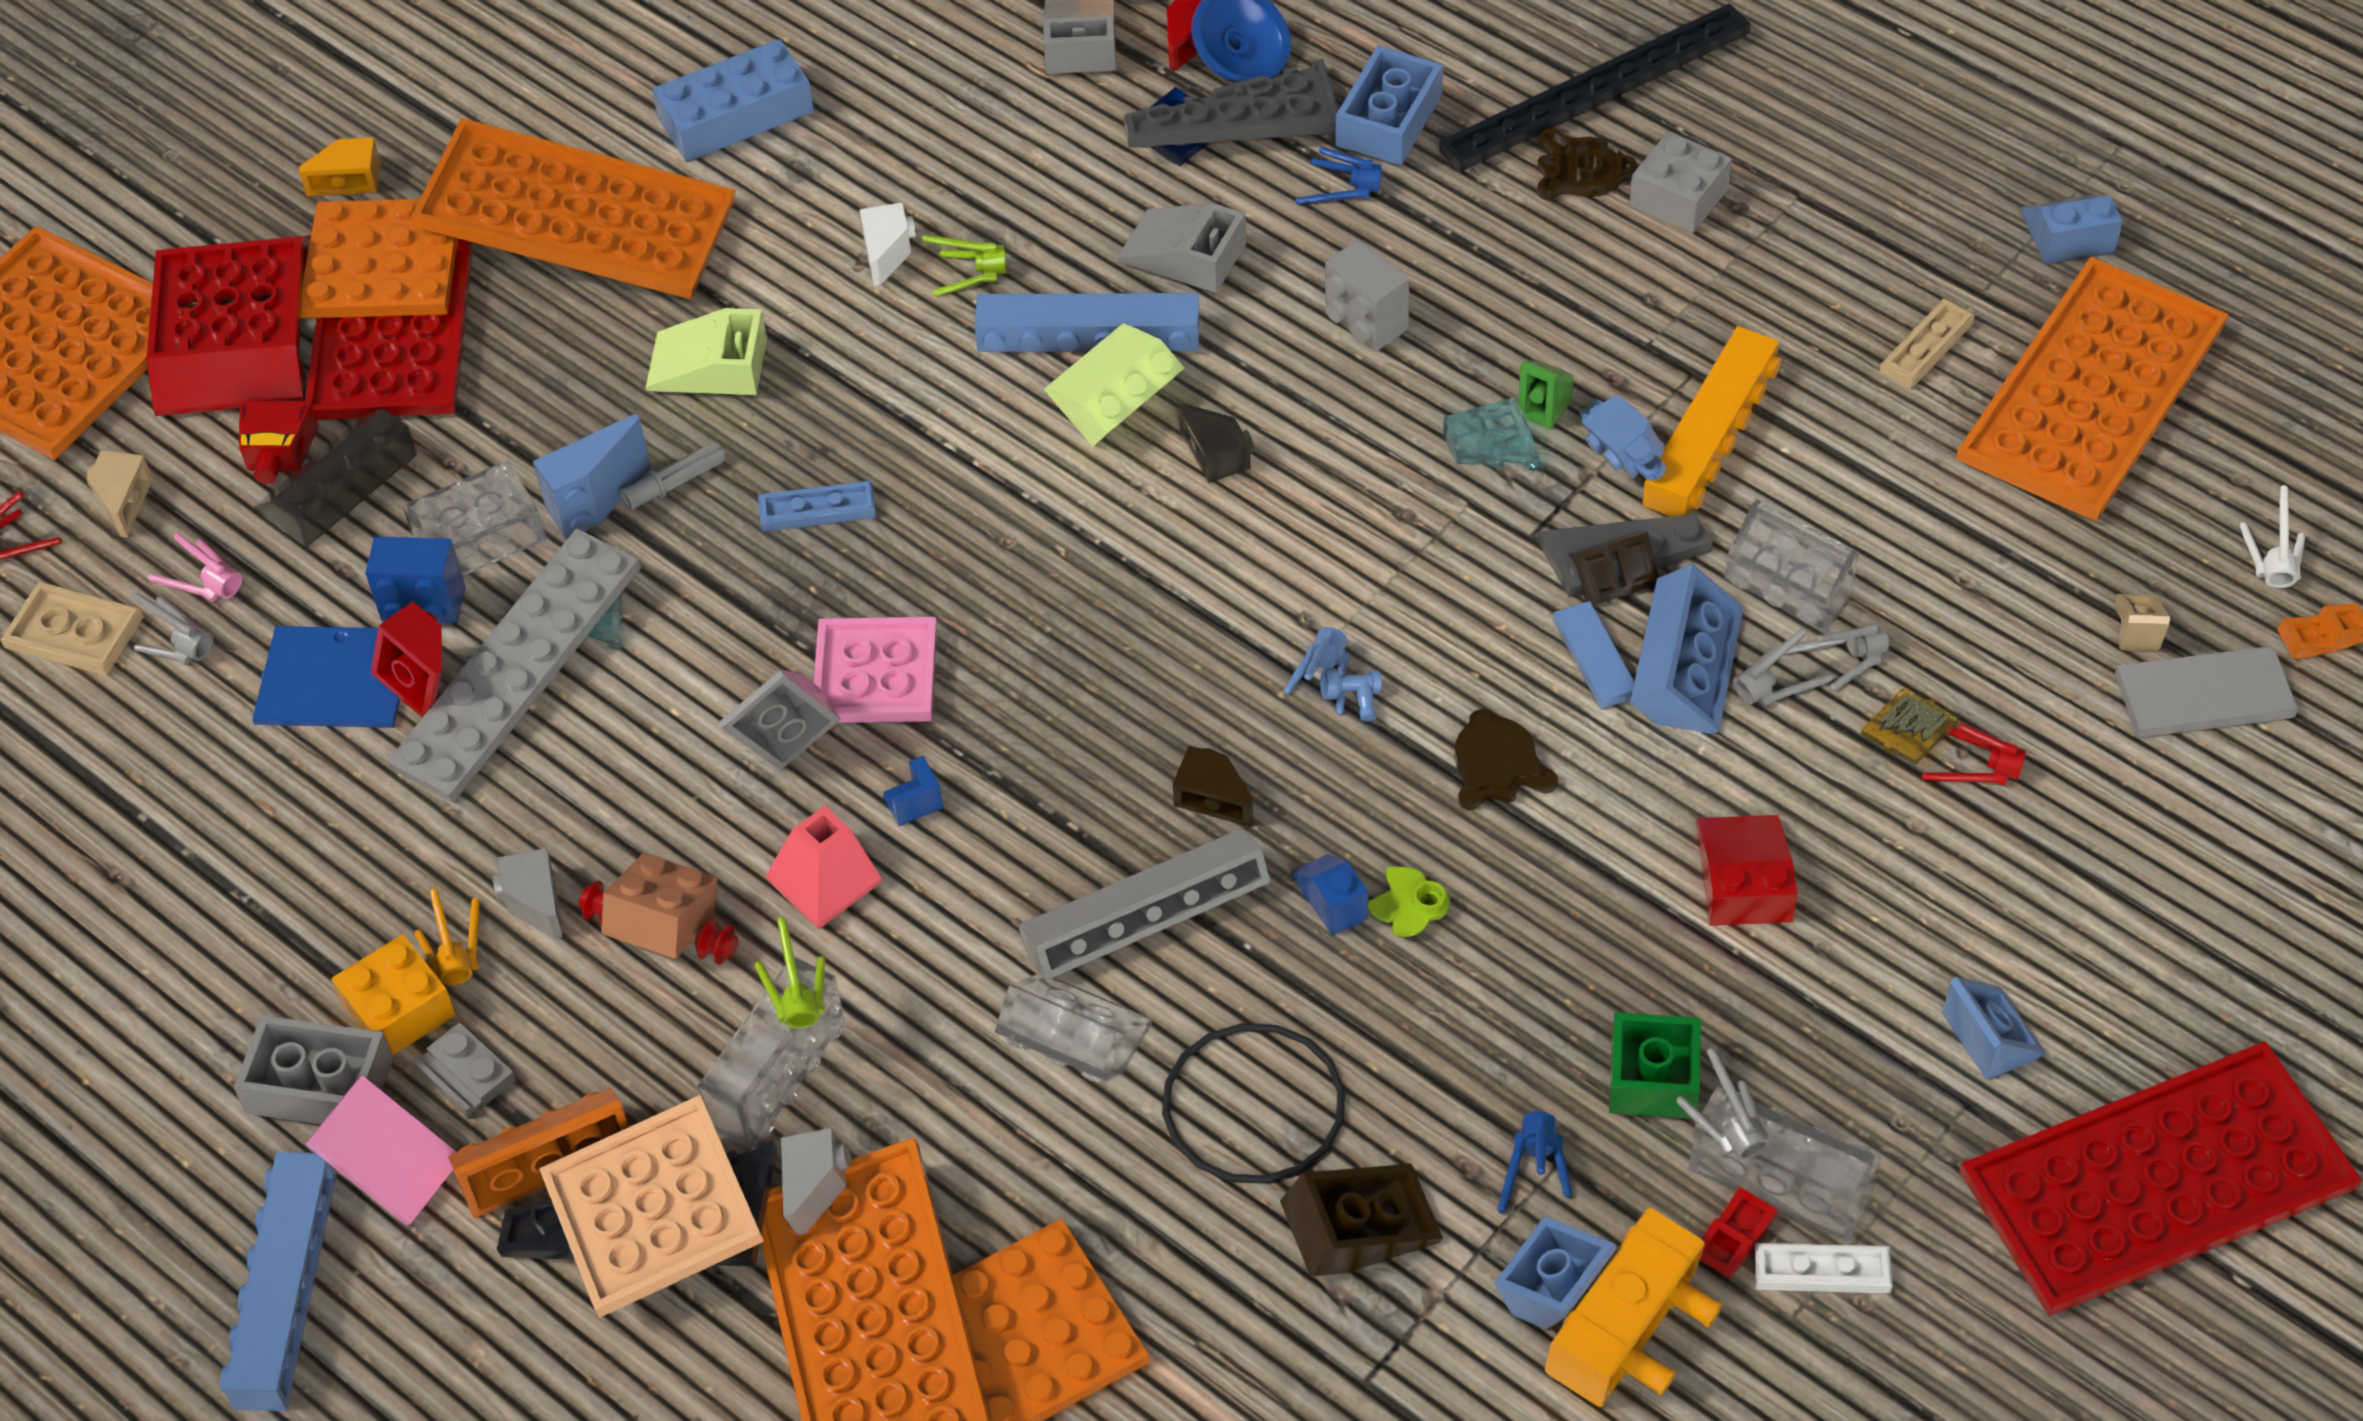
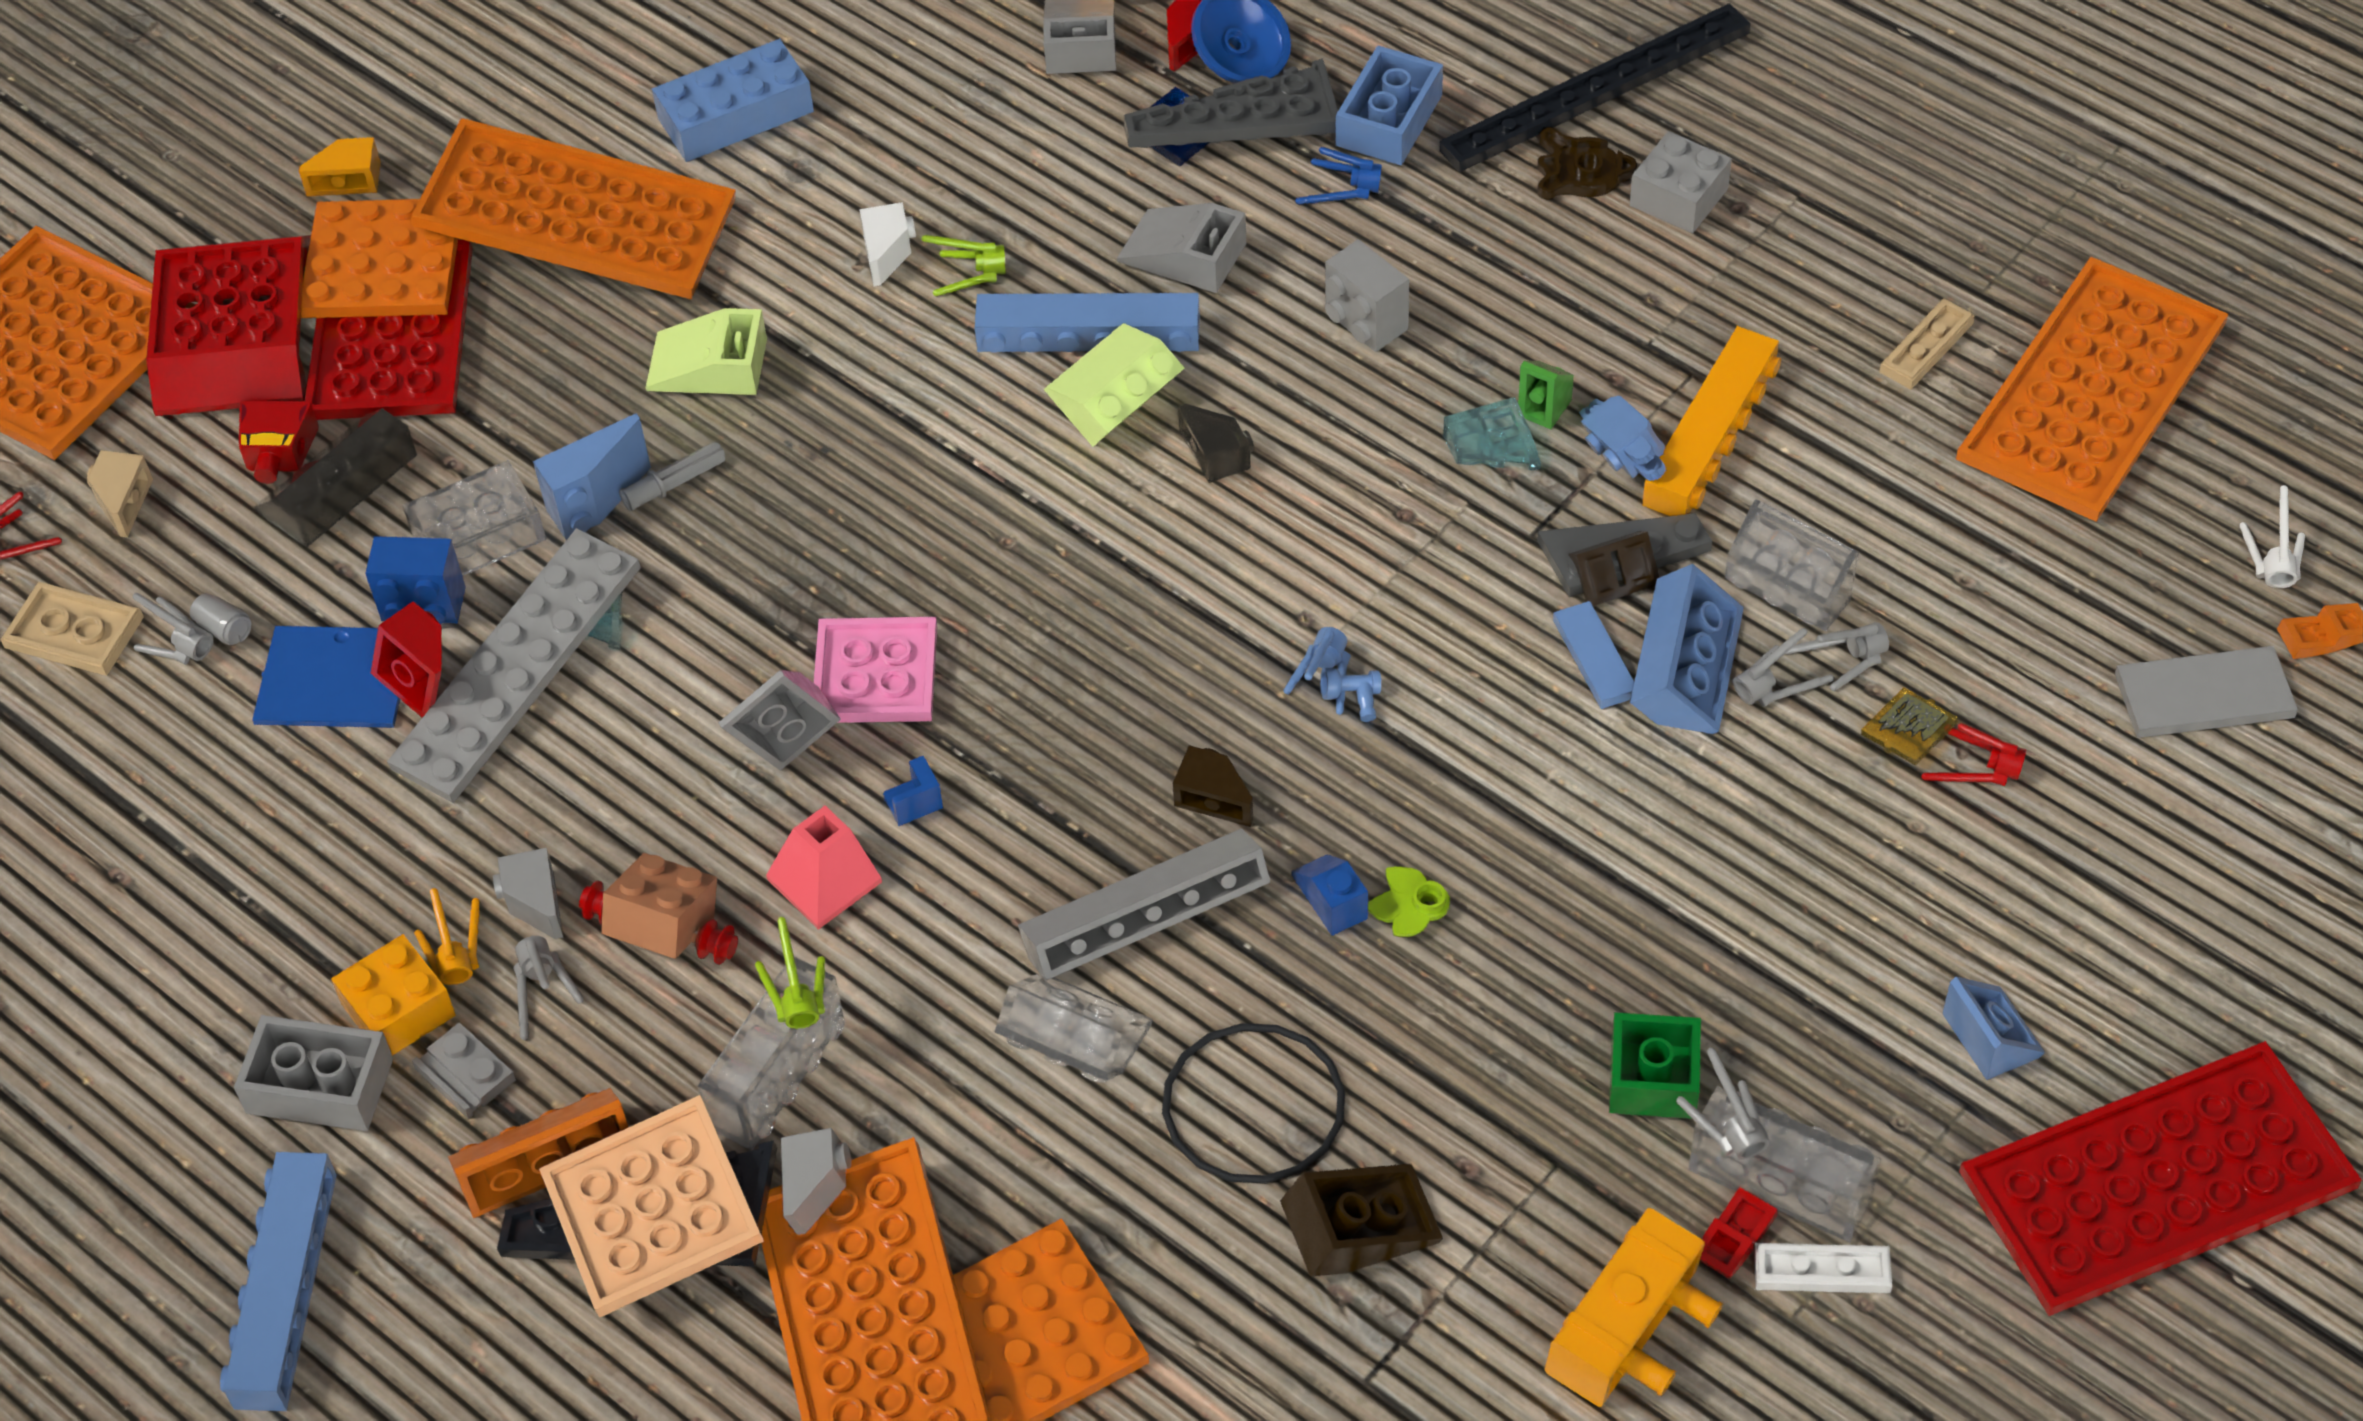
(217, 575): bright pink plant -> none
(220, 619): none -> light grey piece
(383, 1150): bright pink tile -> none
(537, 962): none -> light grey plant
(816, 506): medium blue tile -> none
(1495, 759): dark brown tile -> none
(1539, 1139): blue plant -> none
(1552, 1272): medium blue slope -> none
(1746, 870): red slope -> none
(2074, 227): medium blue slope -> none
(2142, 622): tan slope -> none

